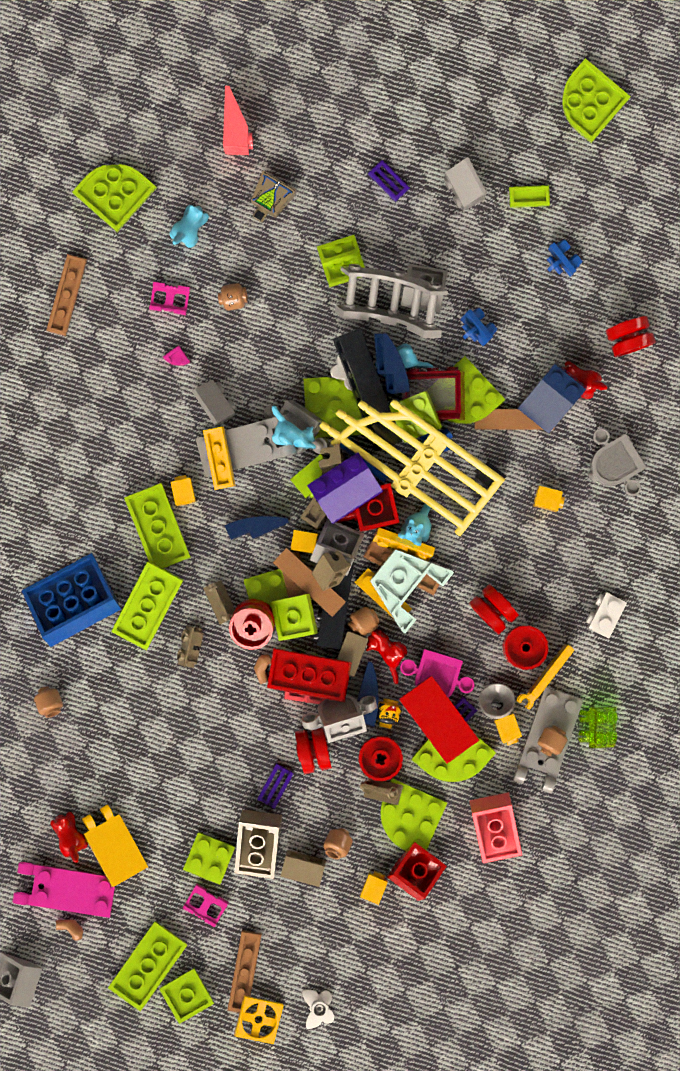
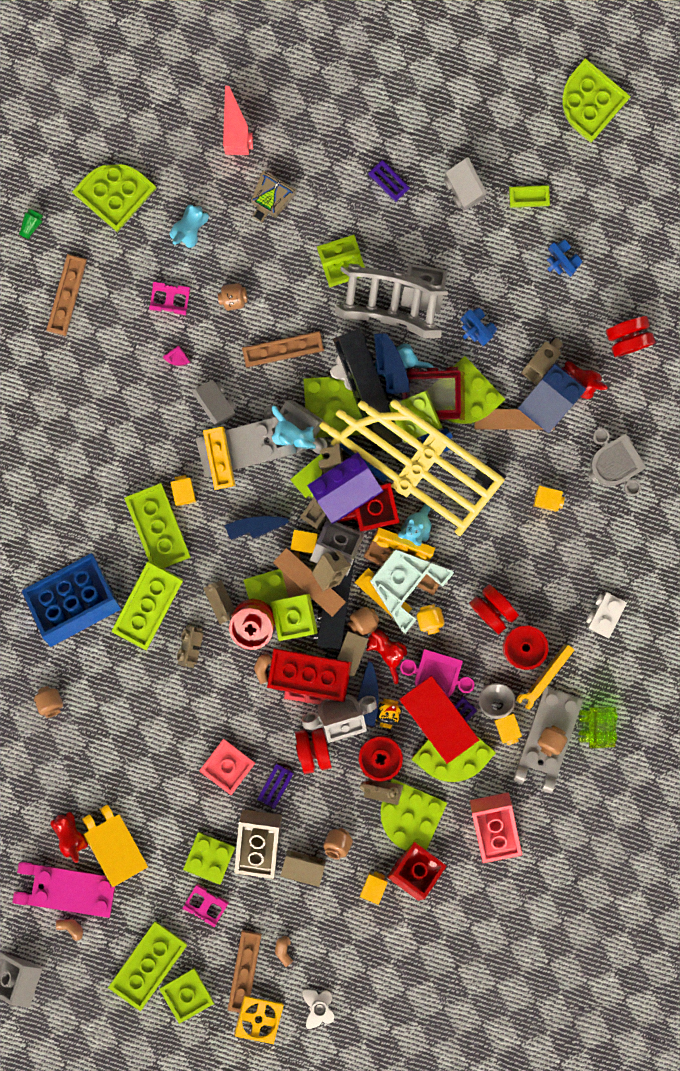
(30, 223): none -> green cone
(227, 766): none -> coral plate
(281, 950): none -> medium nougat arm
(283, 349): none -> medium nougat tile
(430, 619): none -> yellow head
(542, 360): none -> dark tan torso

